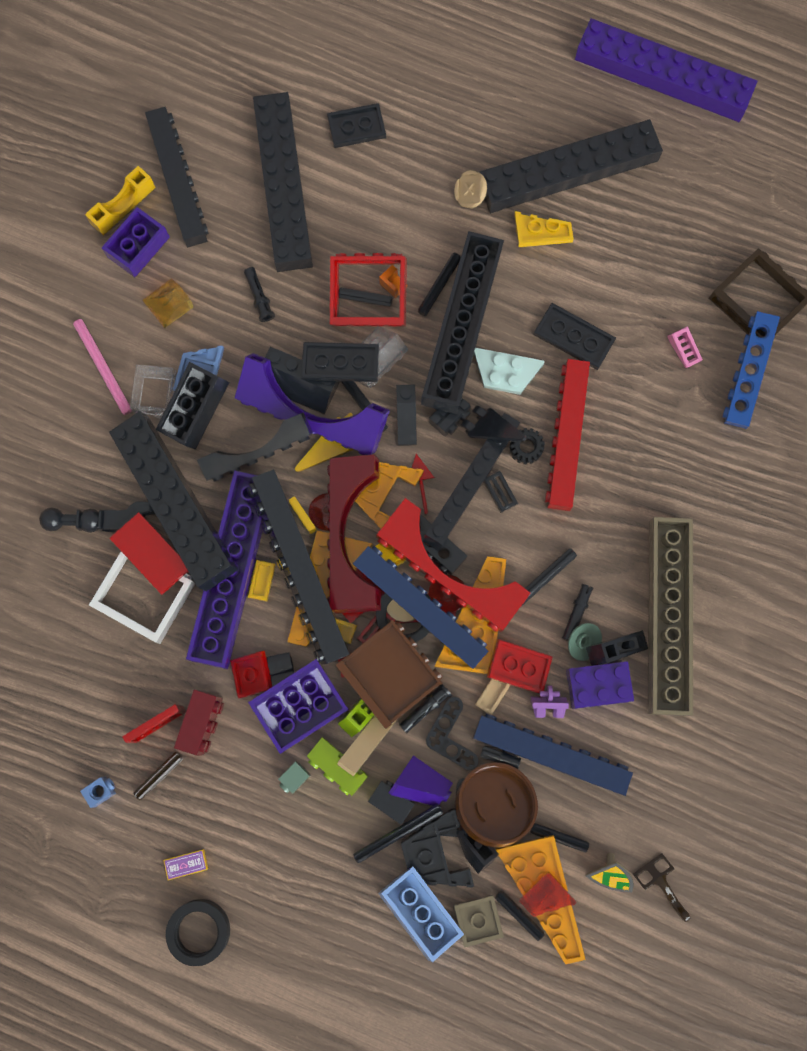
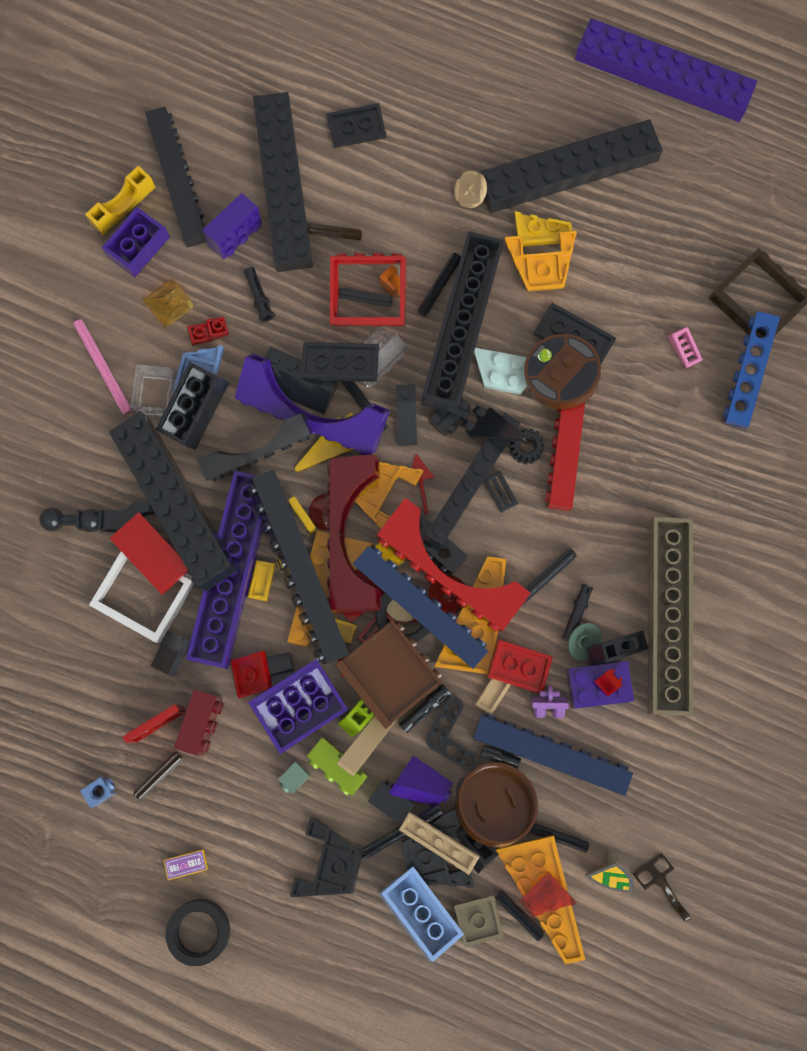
(170, 653): none -> black tile
(208, 331): none -> red slope
(232, 226): none -> dark purple brick
(334, 231): none -> dark brown axle
(336, 867): none -> black wing
(439, 843): none -> tan tile
(542, 270): none -> light orange wing
(562, 371): none -> piece
(608, 682): none -> red tile

